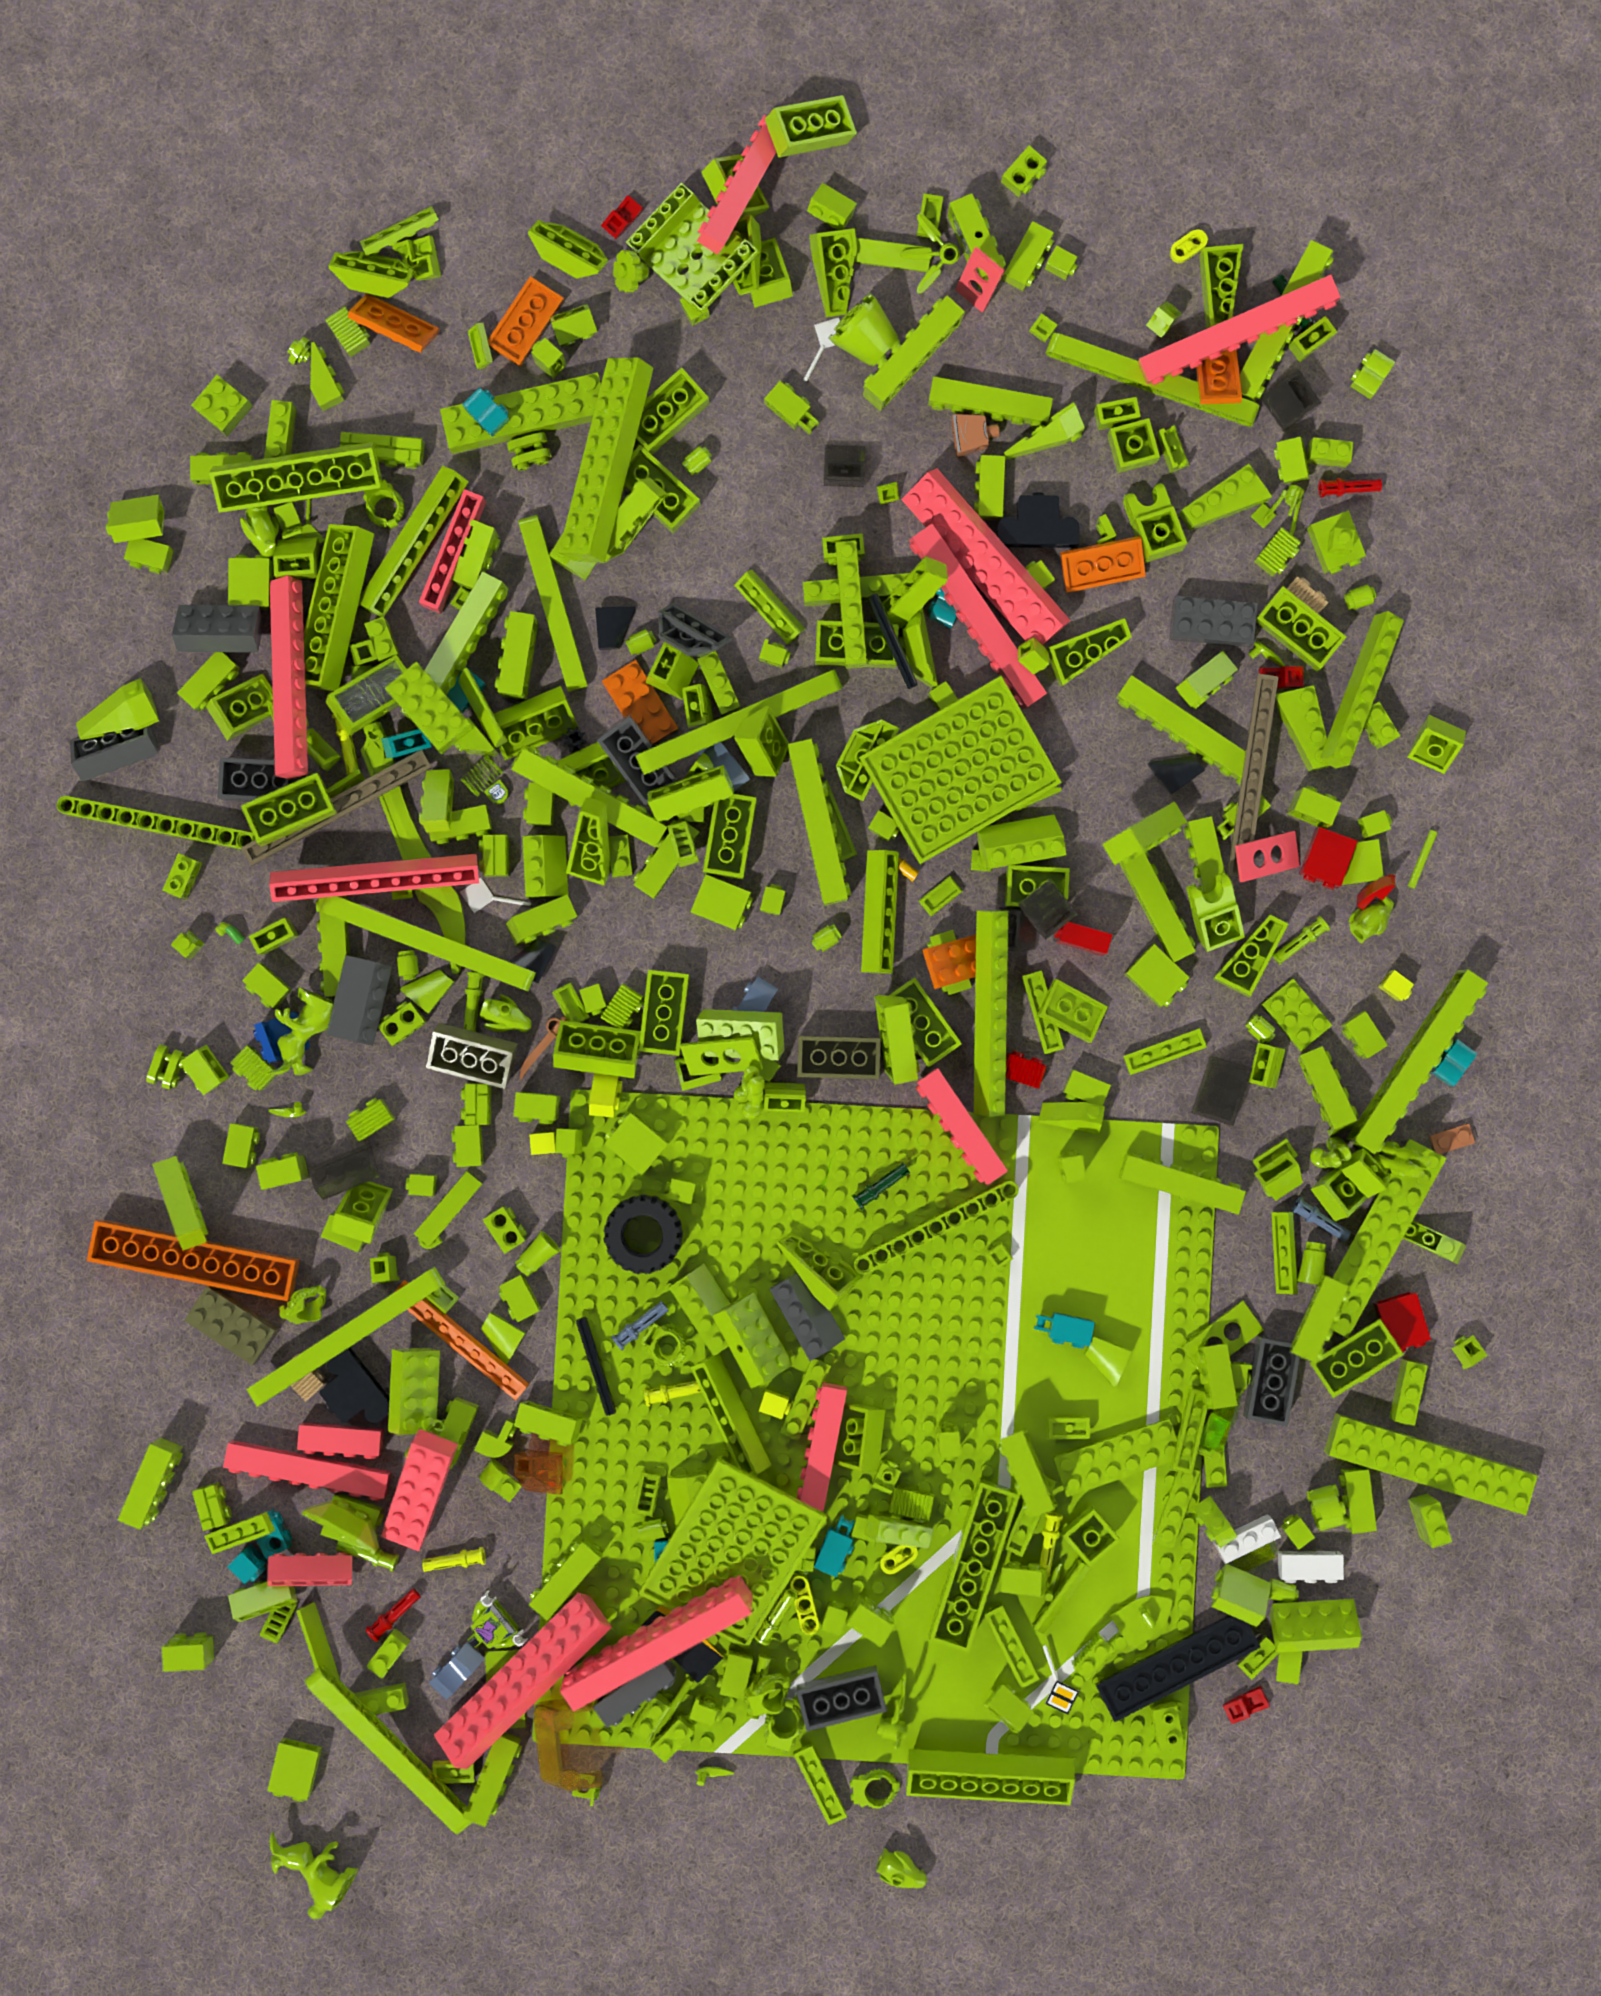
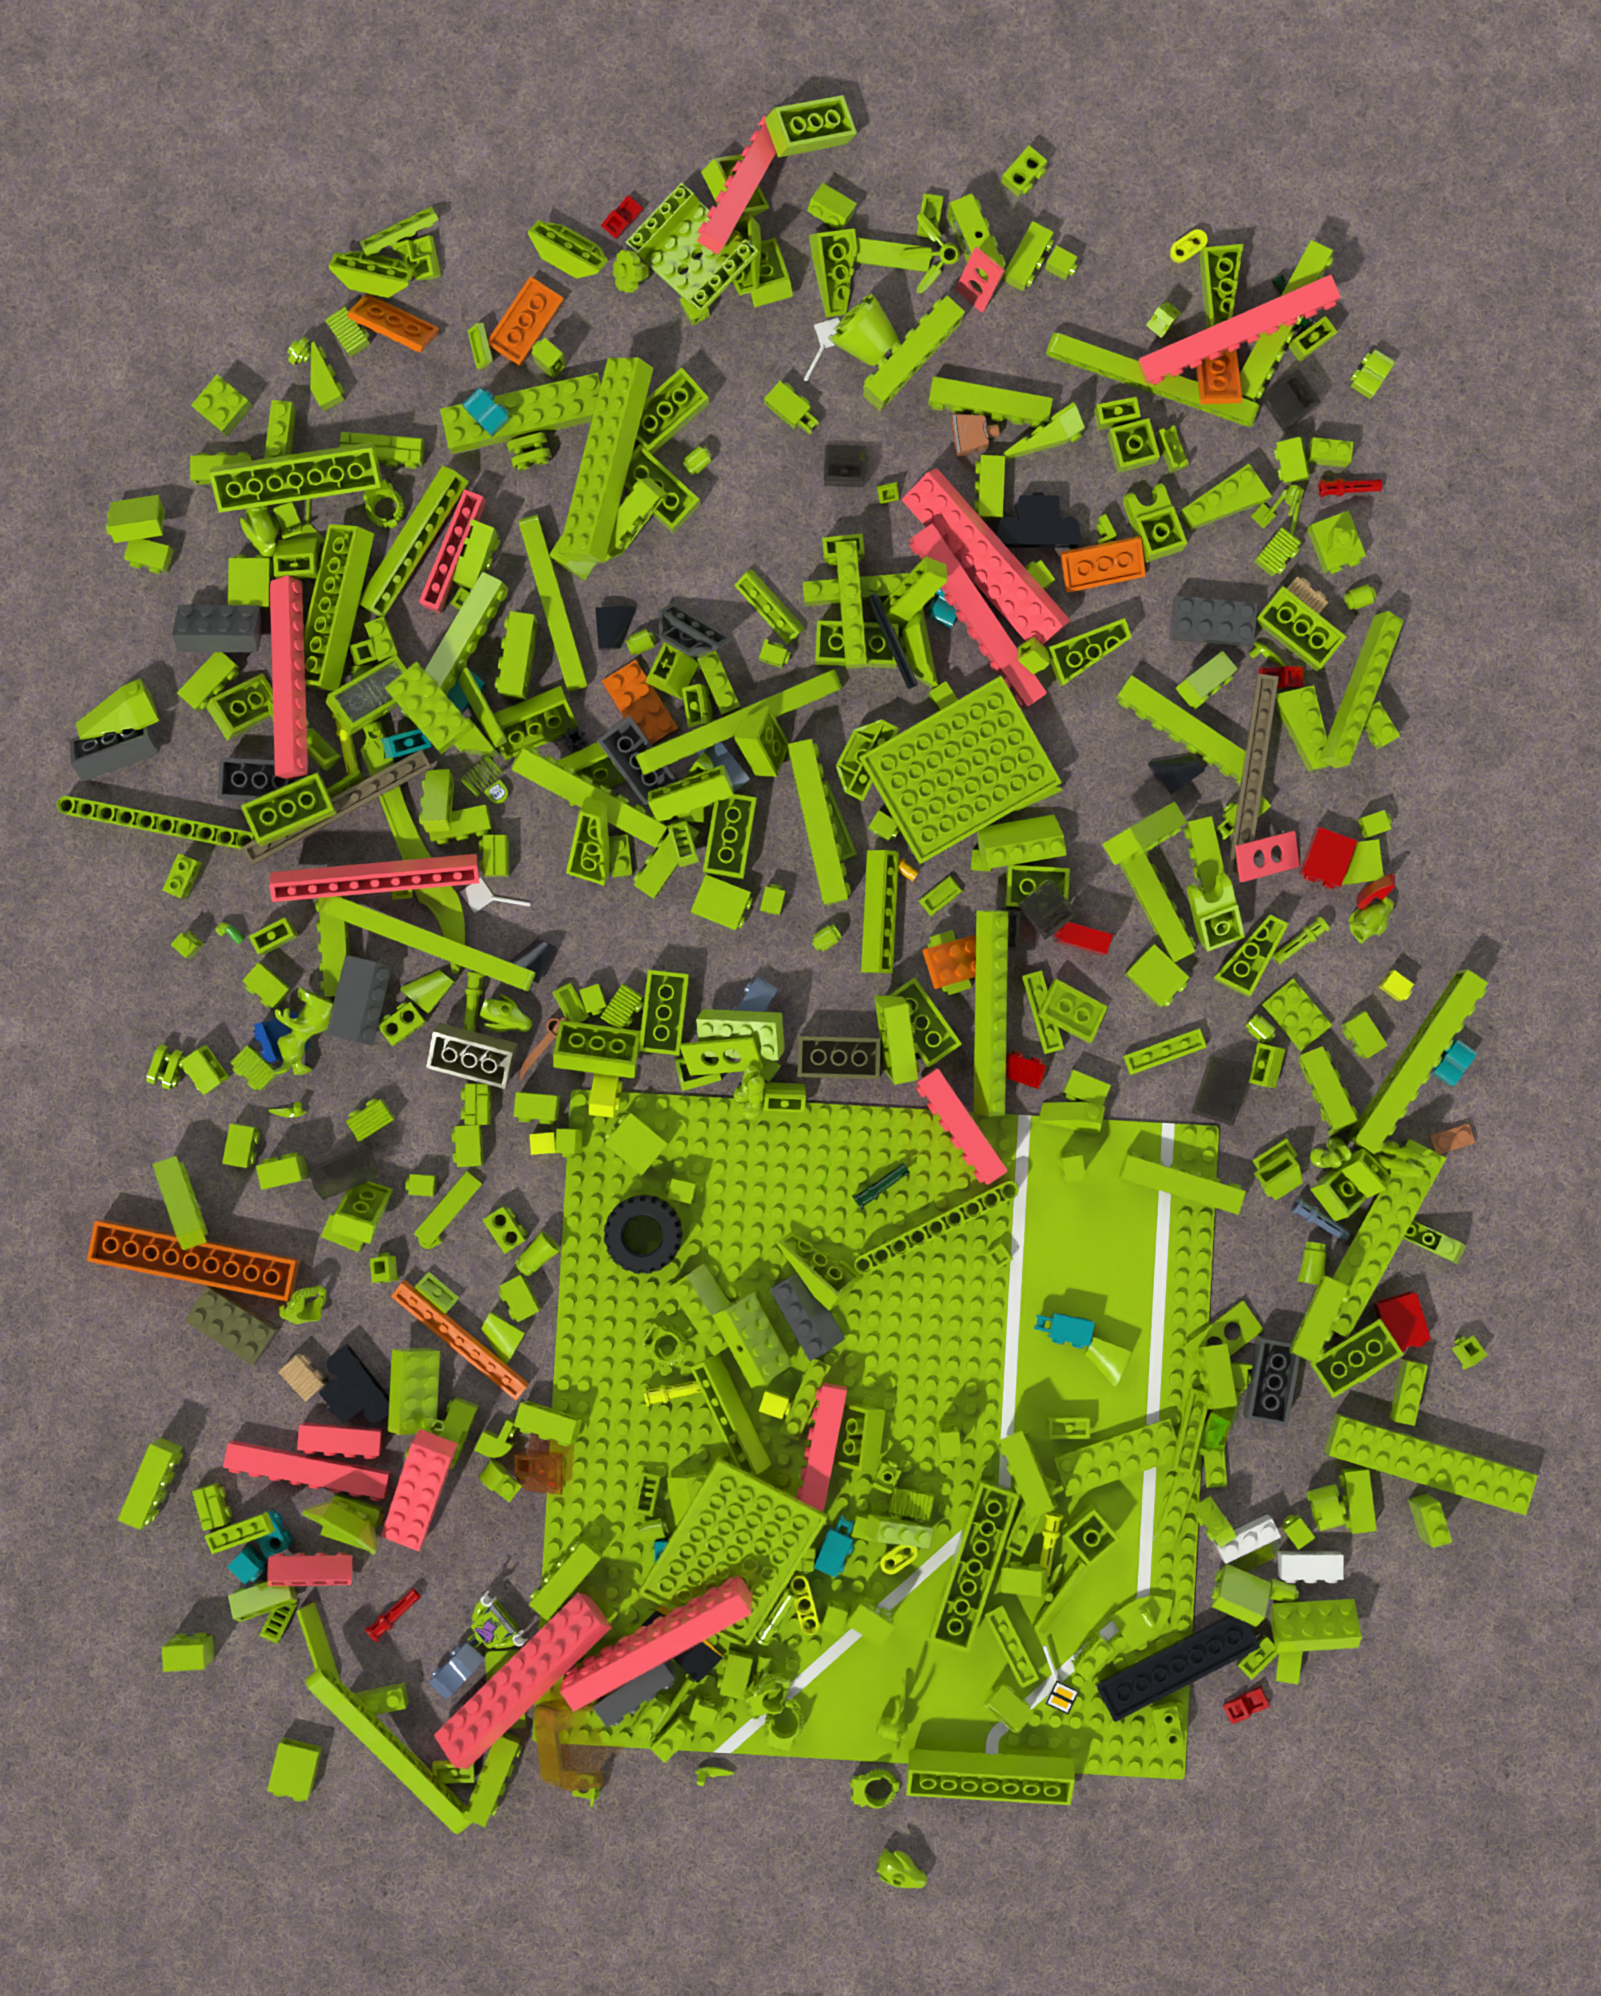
(324, 1883): lime animal -> none
(346, 1336): lime beam -> none
(379, 1558): lime pin -> none
(388, 1653): lime brick -> none
(407, 965): lime brick -> none
(462, 1559): neon yellow pin -> none
(539, 805): lime brick -> none
(541, 920): lime wedge -> none
(545, 866): lime slope -> none
(573, 325): lime brick -> none
(596, 1366): black axle -> none
(632, 1330): sand blue pin -> none
(820, 1784): lime plate -> none
(841, 1698): dark grey brick -> none
(1043, 328): lime plate -> none
(1284, 1253): lime plate -> none
(1314, 807): lime brick -> none
(1422, 859): lime bar -> none
(1437, 744): lime slope -> none

